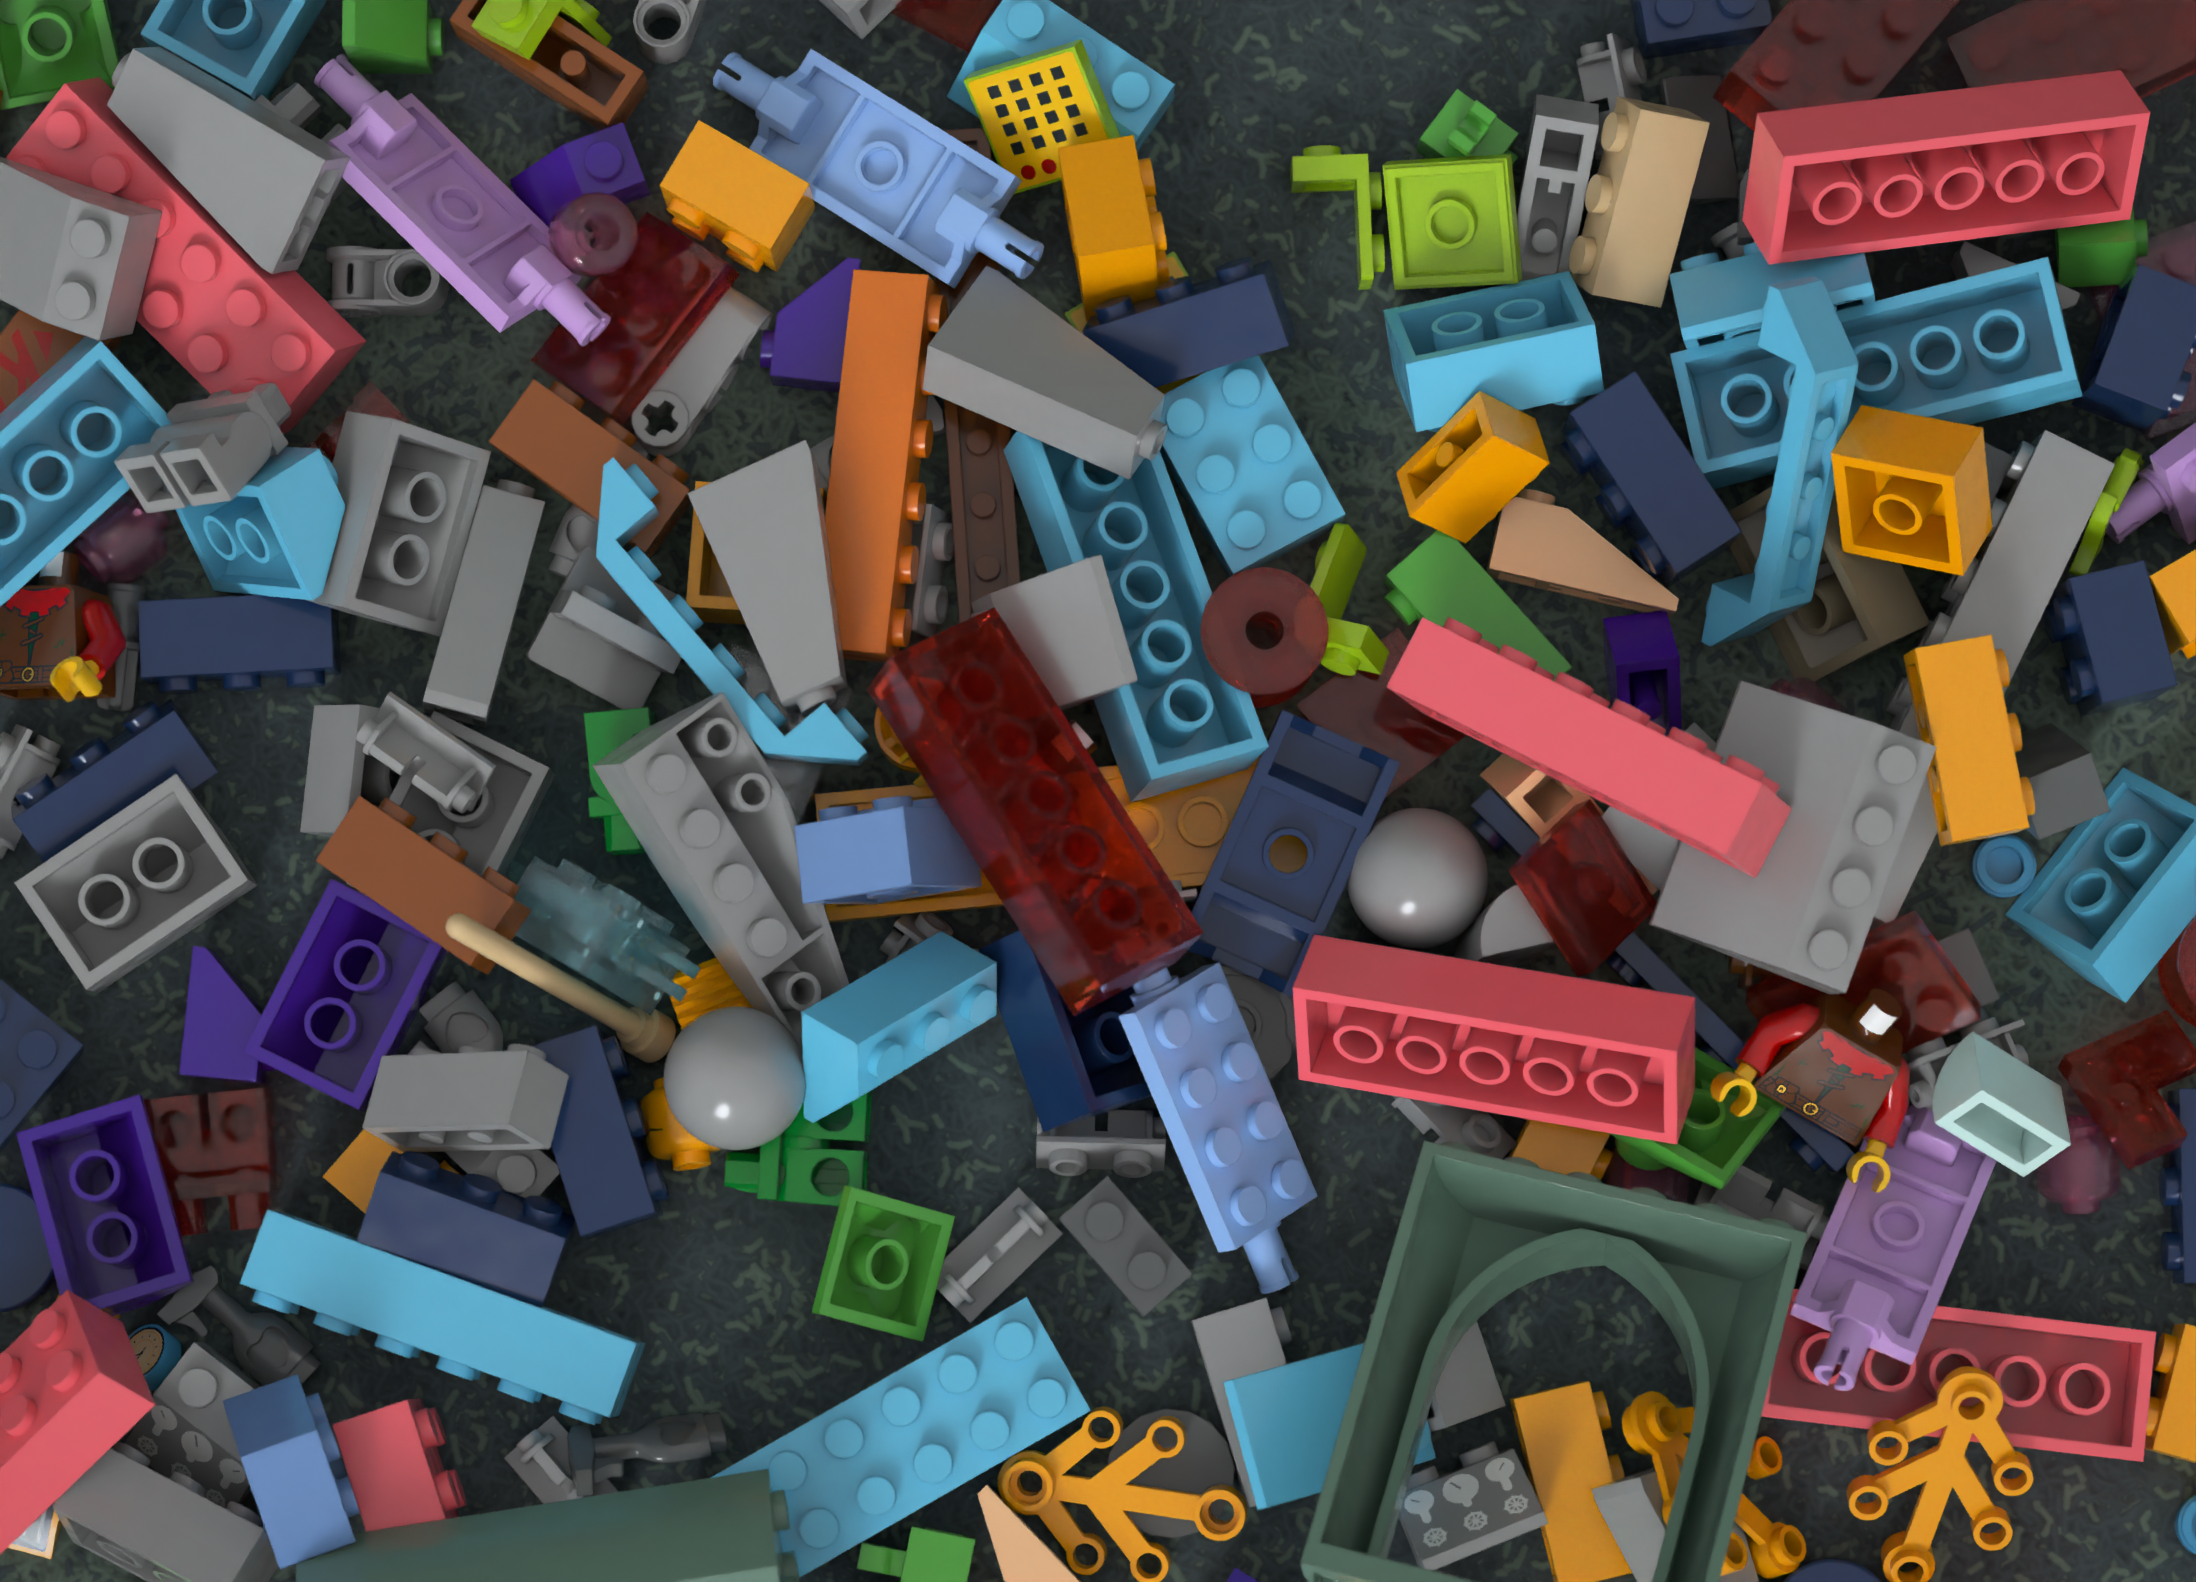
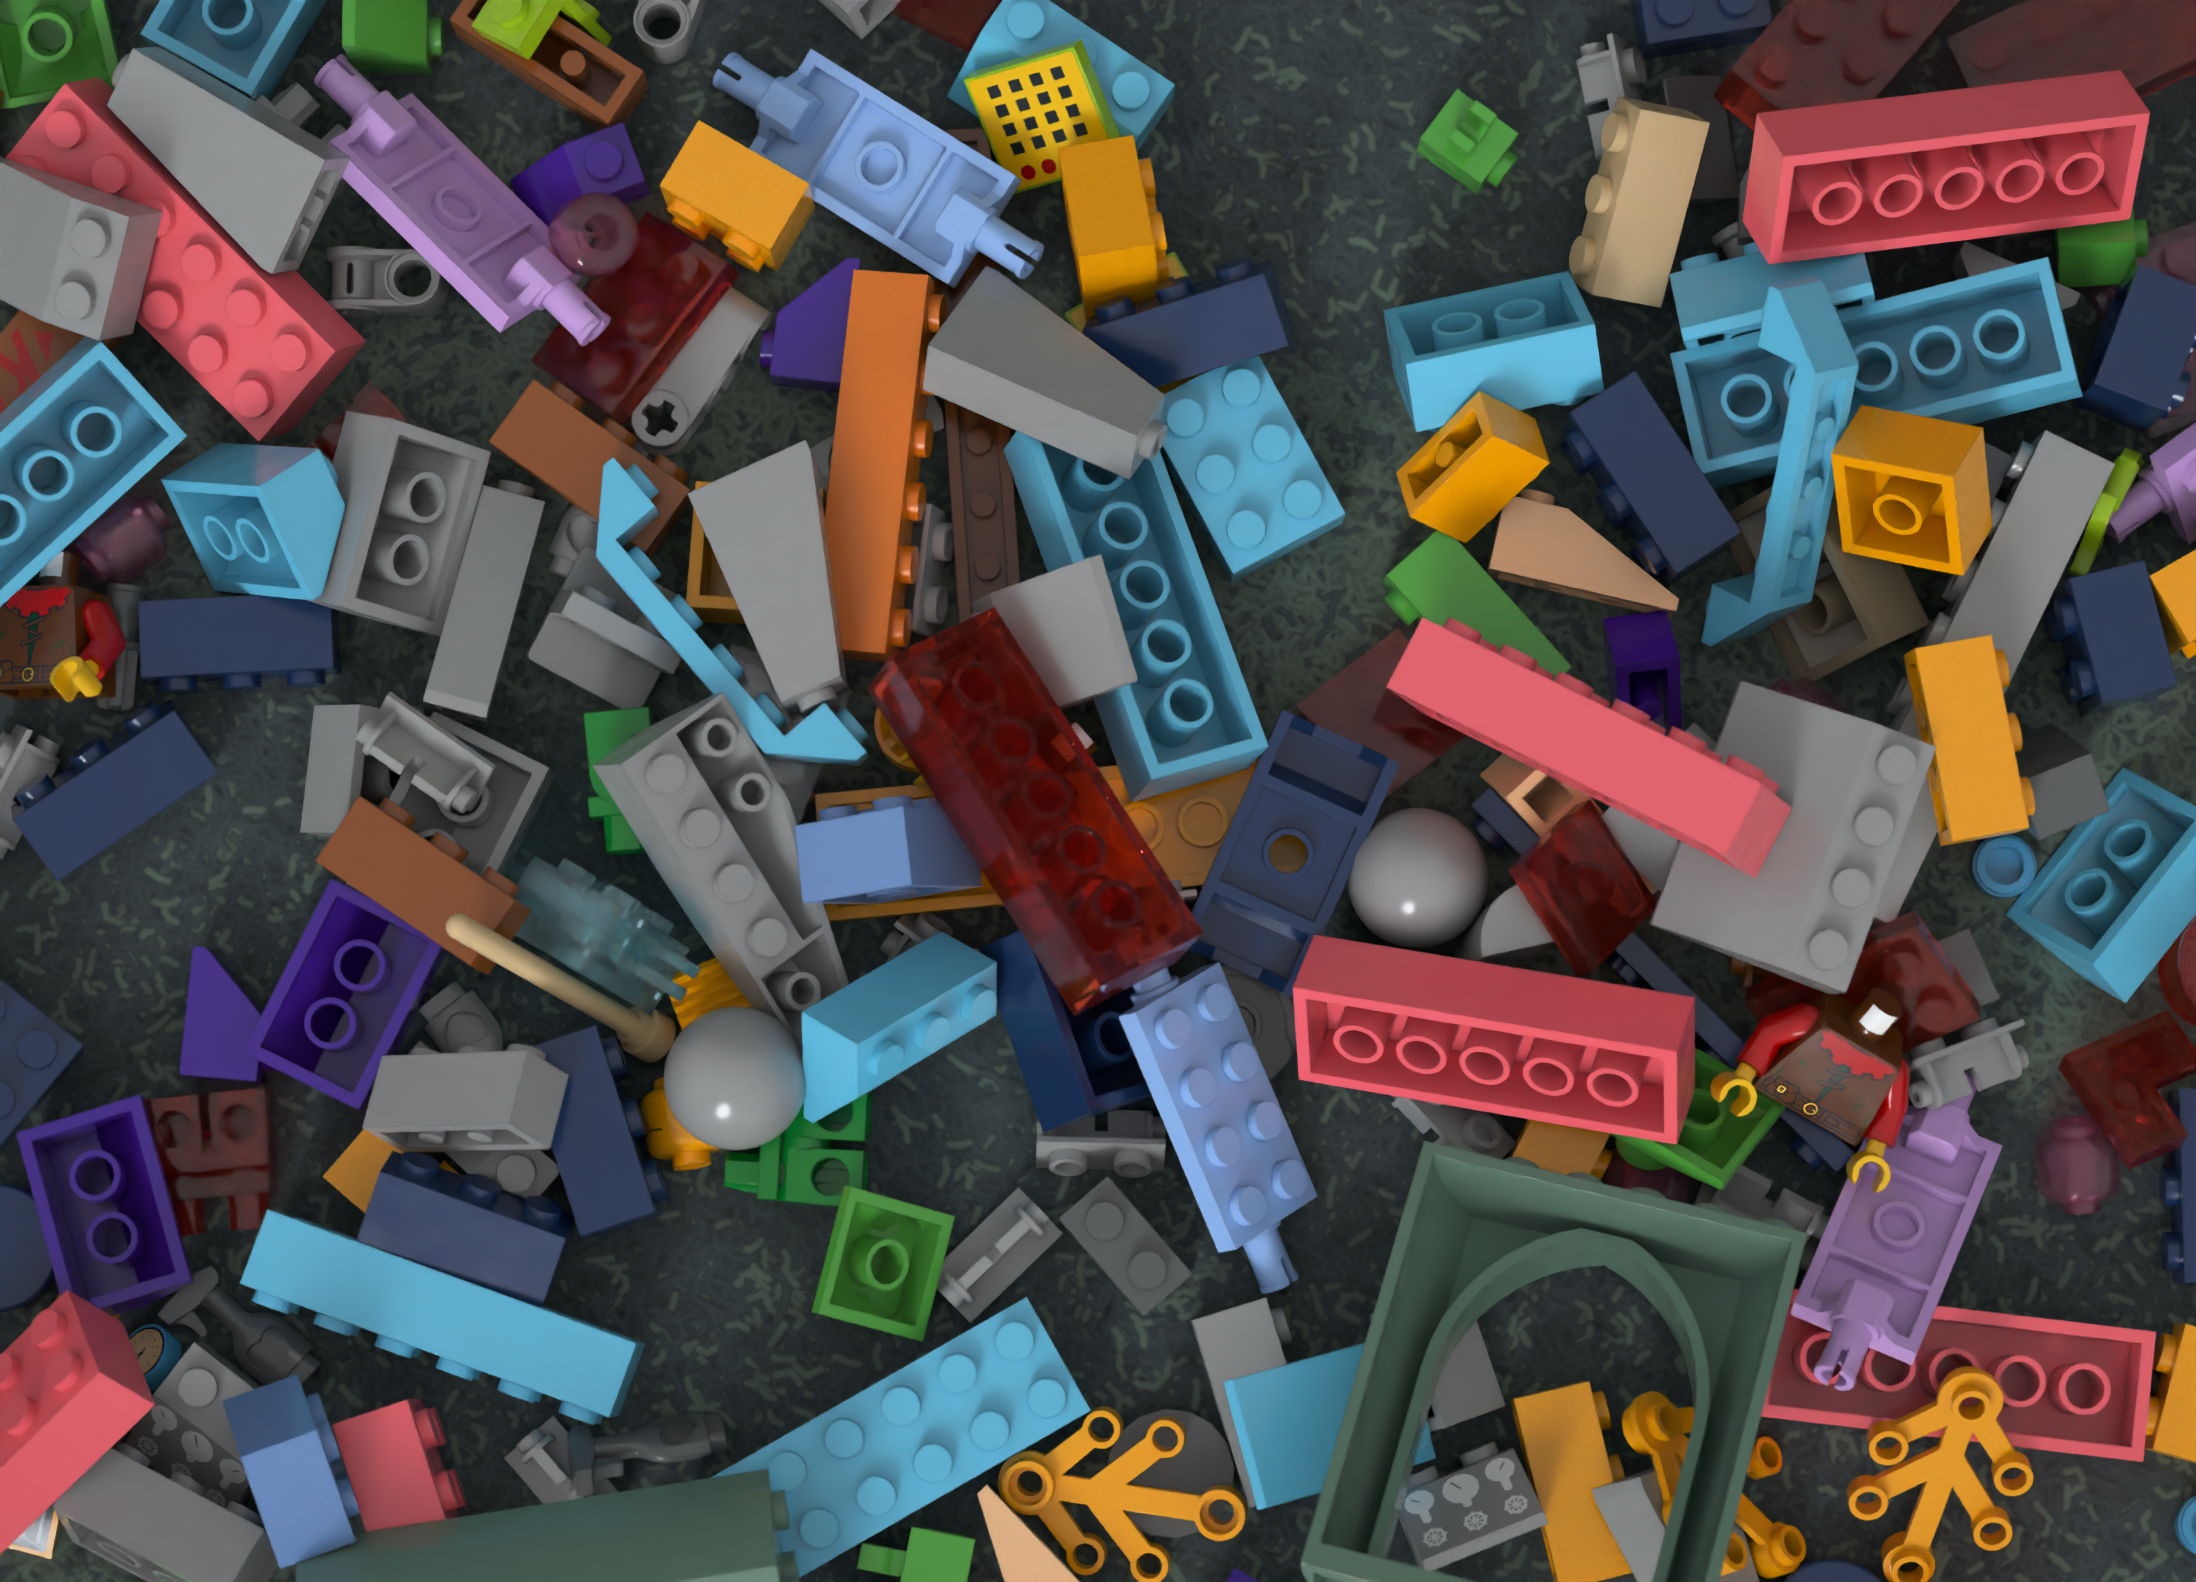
(135, 884): light grey slope -> none
(206, 449): light grey hips -> none
(1285, 609): clear red hose -> none
(1326, 170): lime bracket -> none
(1349, 644): lime bracket -> none
(1452, 222): lime tile -> none
(1554, 182): light grey slope -> none
(2000, 1106): light aqua brick -> none

